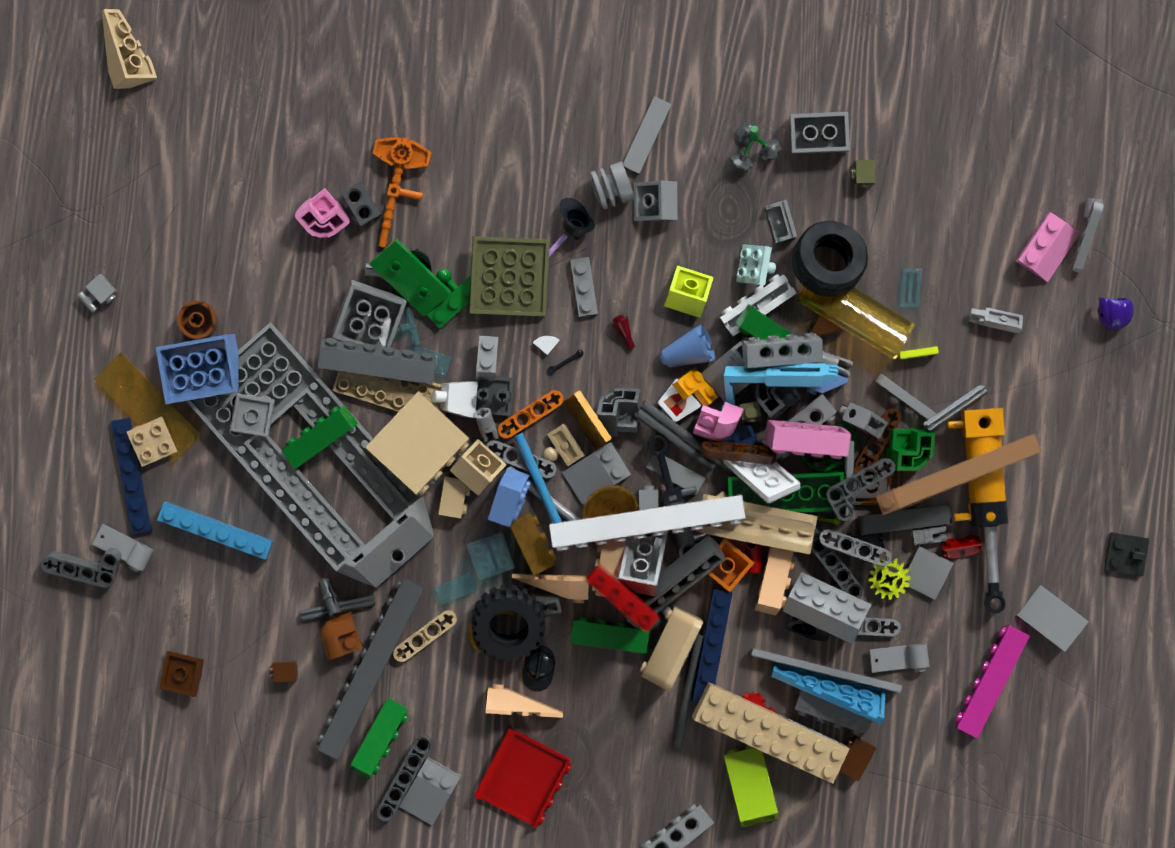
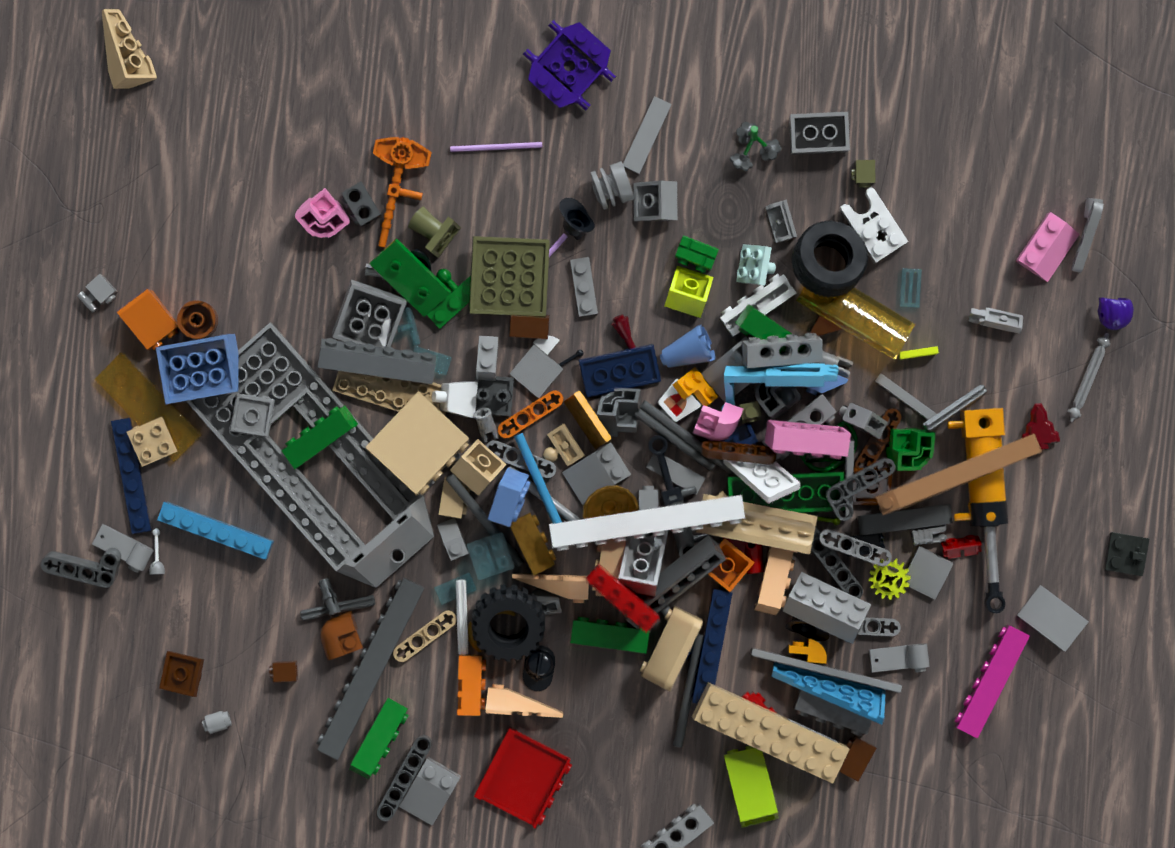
(149, 319): none -> orange slope
(156, 567): none -> hinge
(217, 722): none -> light grey brick
(432, 229): none -> olive plant
(453, 539): none -> light grey slope
(462, 628): none -> white axle
(471, 685): none -> orange wedge
(480, 514): none -> dark grey piece
(495, 147): none -> lavender axle
(529, 326): none -> reddish brown hinge
(536, 371): none -> light grey tile
(560, 52): none -> dark purple piece
(619, 370): none -> dark blue tile
(696, 253): none -> green brick
(814, 650): none -> light orange brick
(875, 220): none -> white brick
(1041, 427): none -> dark red rock
(1089, 377): none -> light grey wheel

